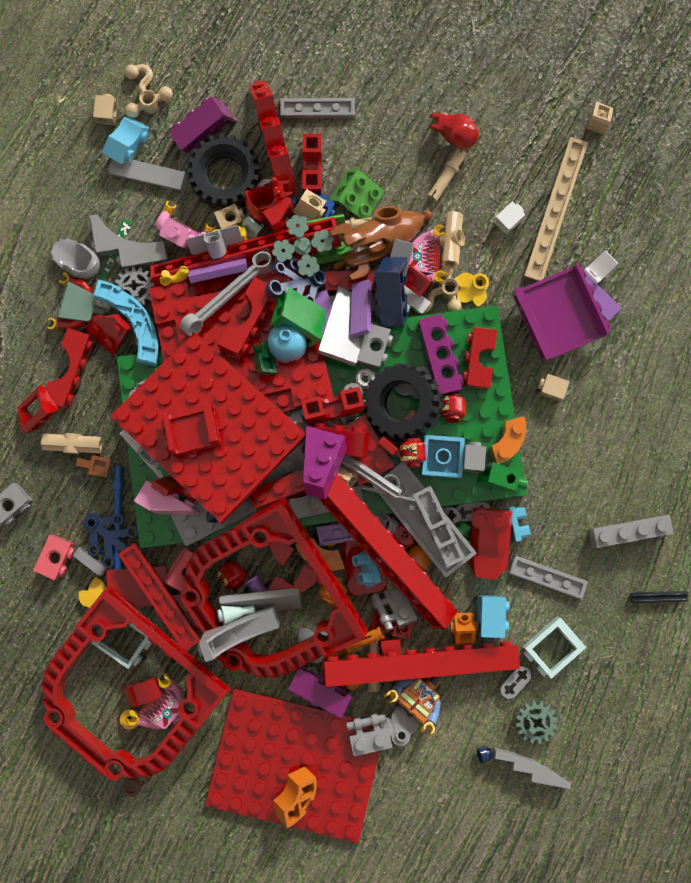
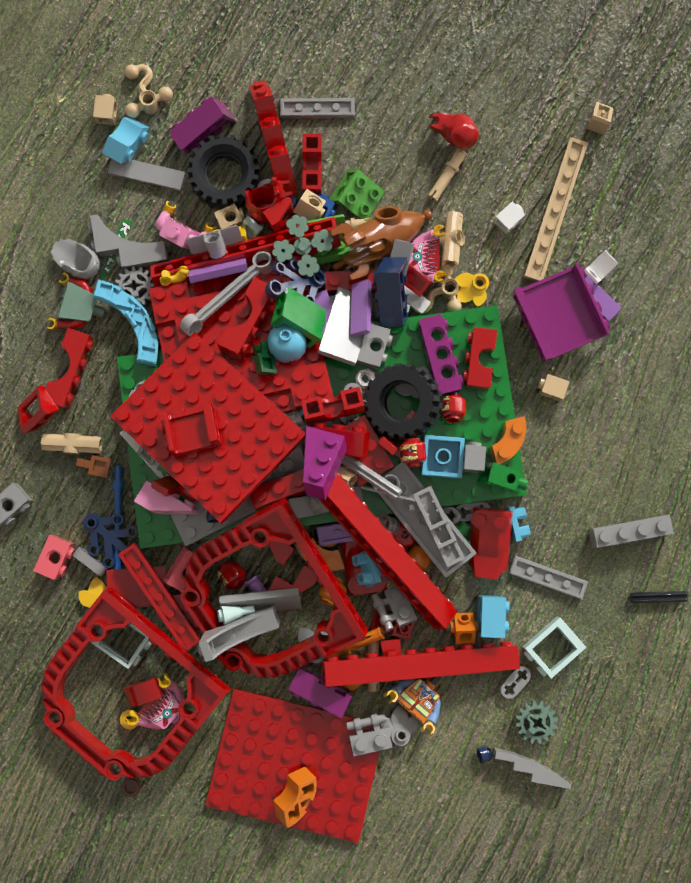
(108, 331): red plate -> none

